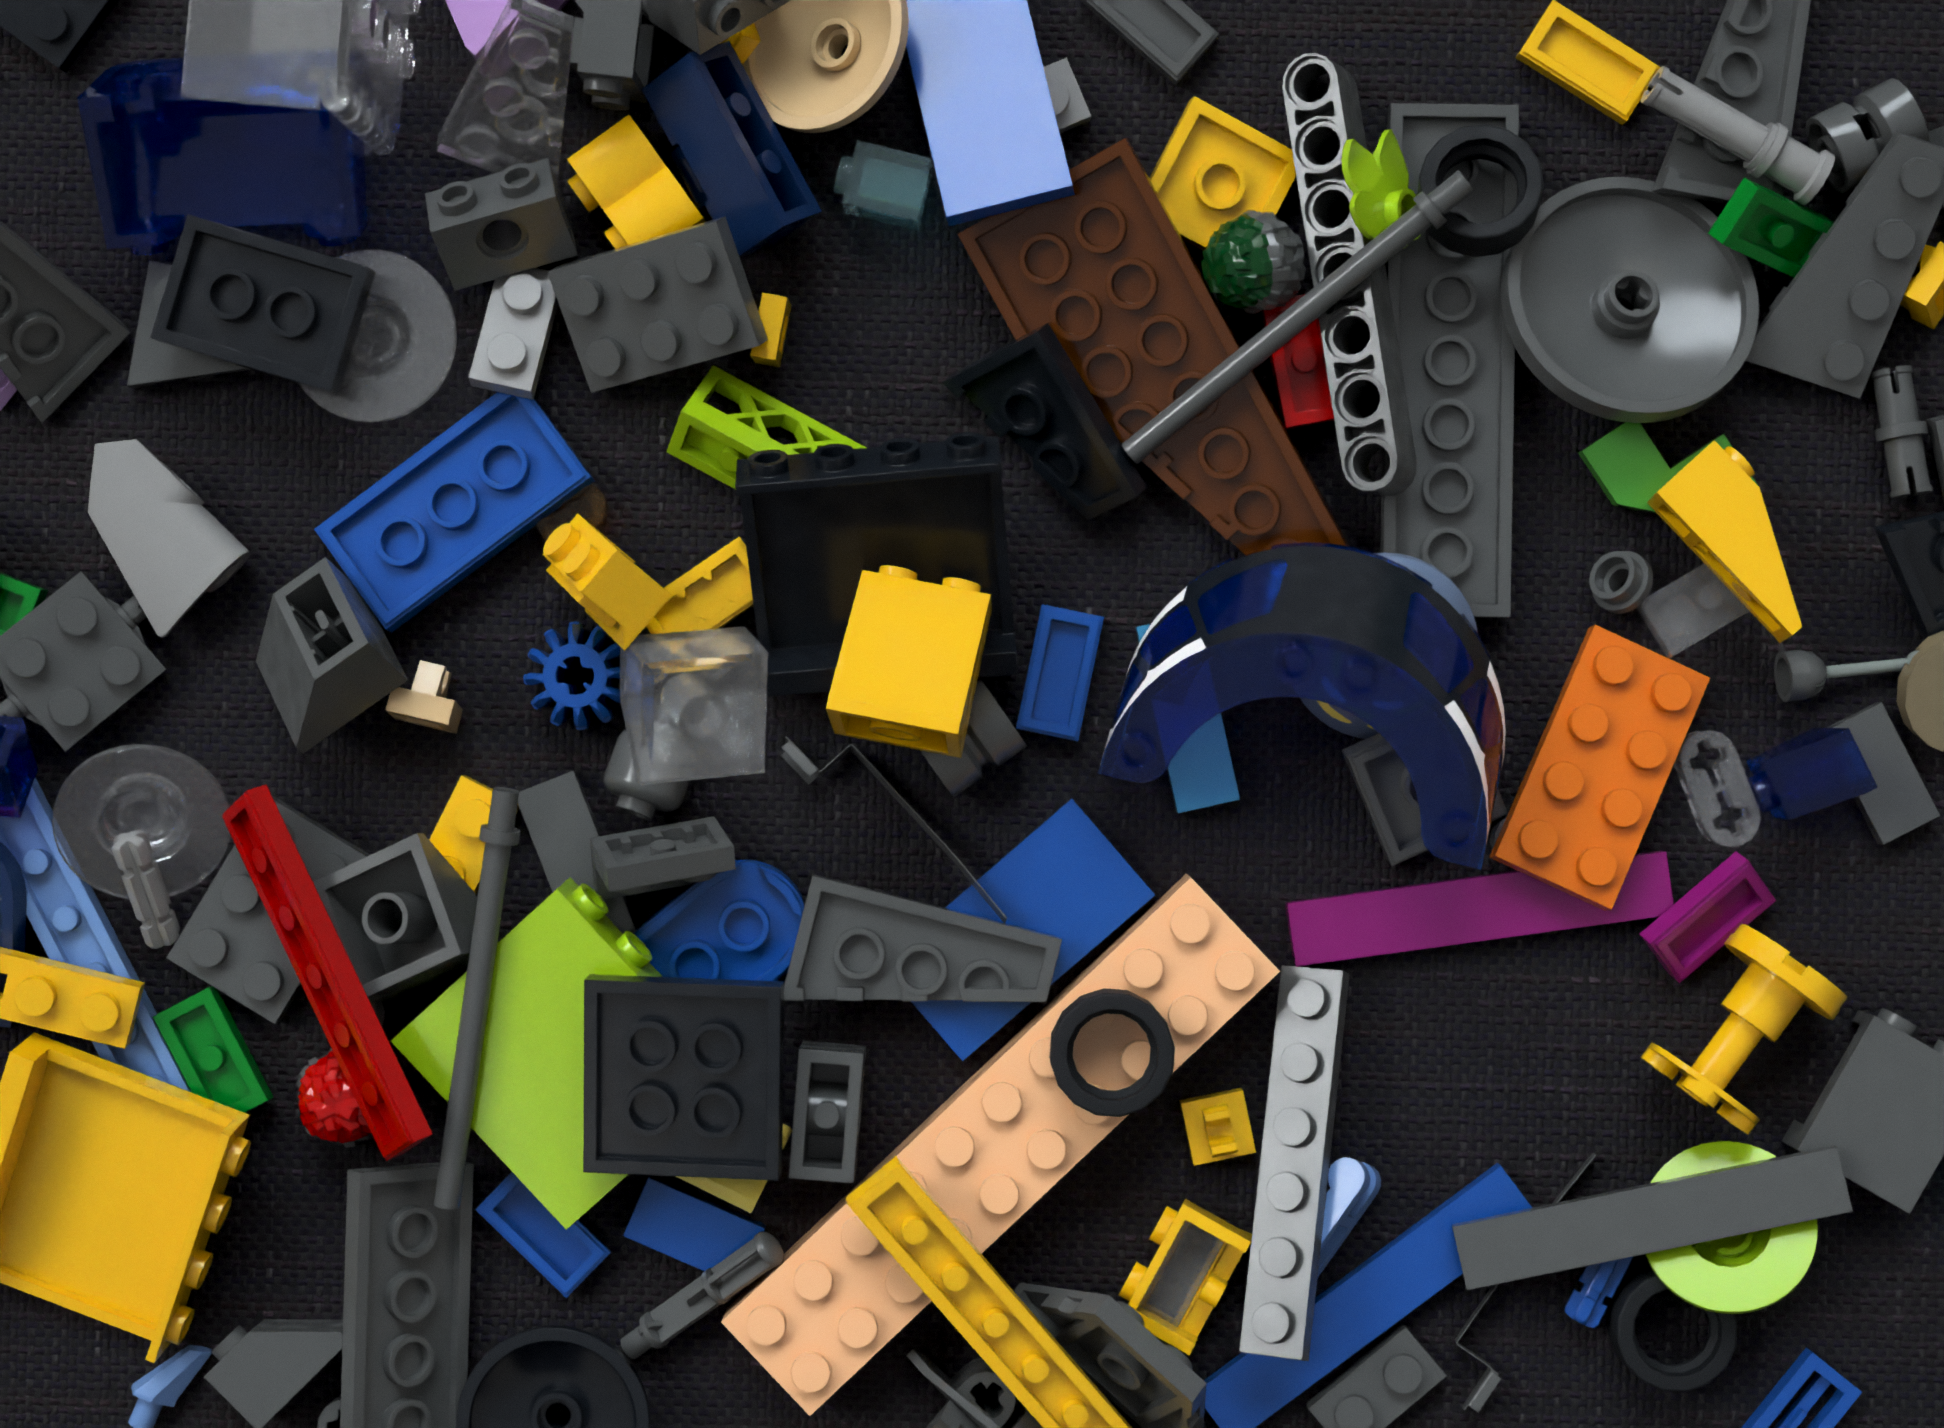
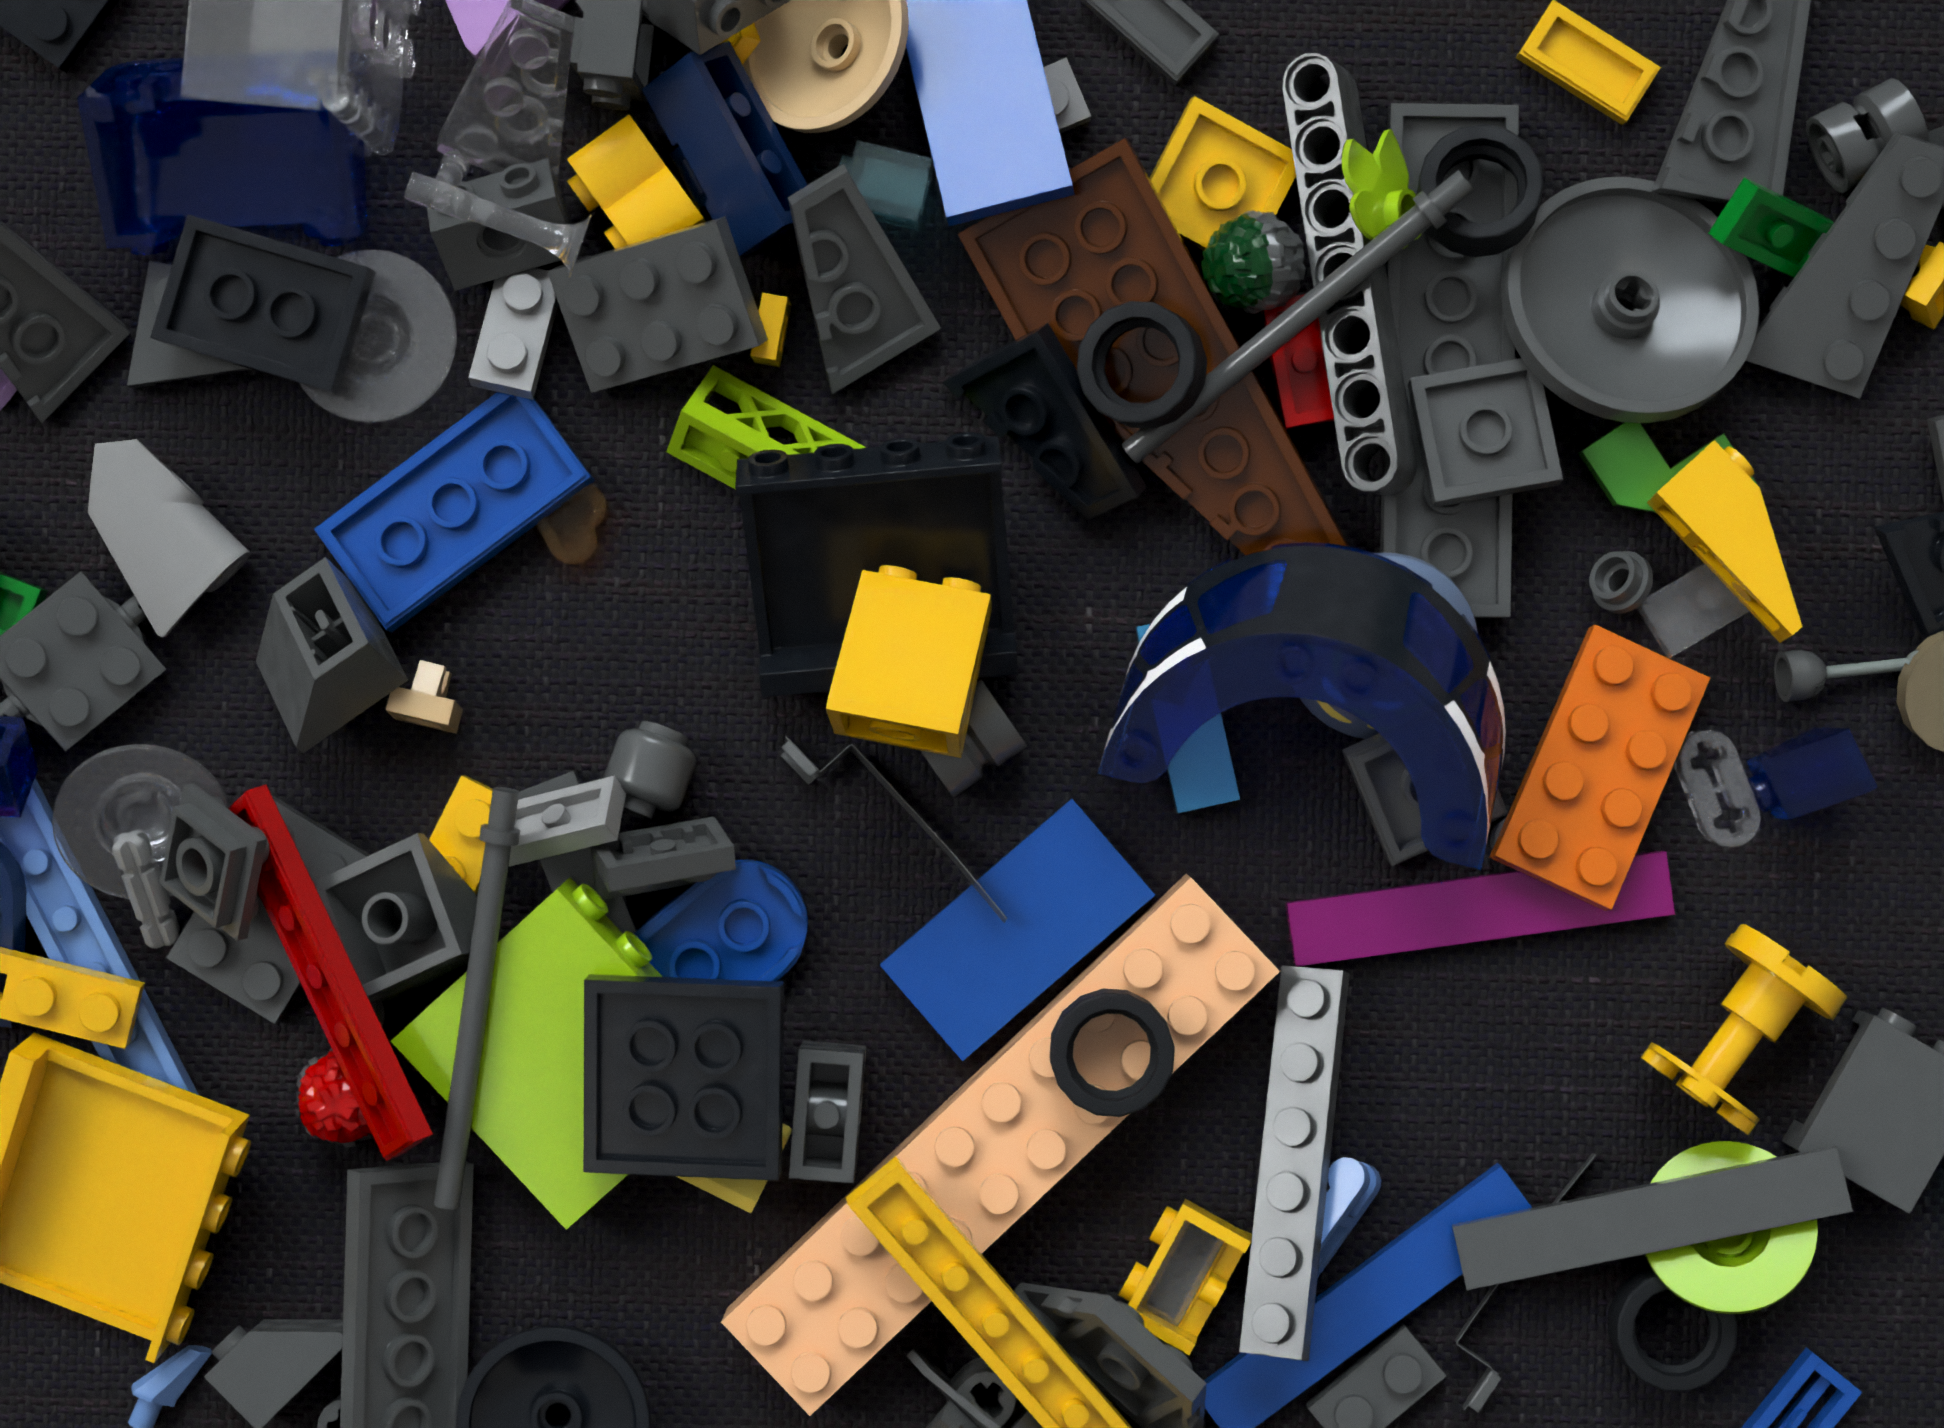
(212, 1051): green plate -> none
(214, 861): none -> dark grey piece
(445, 197): none -> clear piece
(557, 1253): blue tile -> none
(566, 693): blue gear -> none
(568, 820): none -> light grey plate
(603, 580): yellow window -> none
(688, 1225): blue tile -> none
(695, 704): clear slope -> none
(704, 1294): dark grey piece -> none
(708, 593): yellow plate -> none
(854, 280): none -> dark grey wing
(896, 948): dark grey wing -> none
(1059, 672): blue tile -> none
(1107, 330): none -> black tyre
(1217, 1126): yellow tile -> none
(1484, 432): none -> dark grey plate
(1599, 1282): blue axle -> none
(1707, 916): magenta tile -> none
(1763, 148): light grey pin -> none
(1901, 432): dark grey pin -> none
(1901, 797): dark grey tile -> none

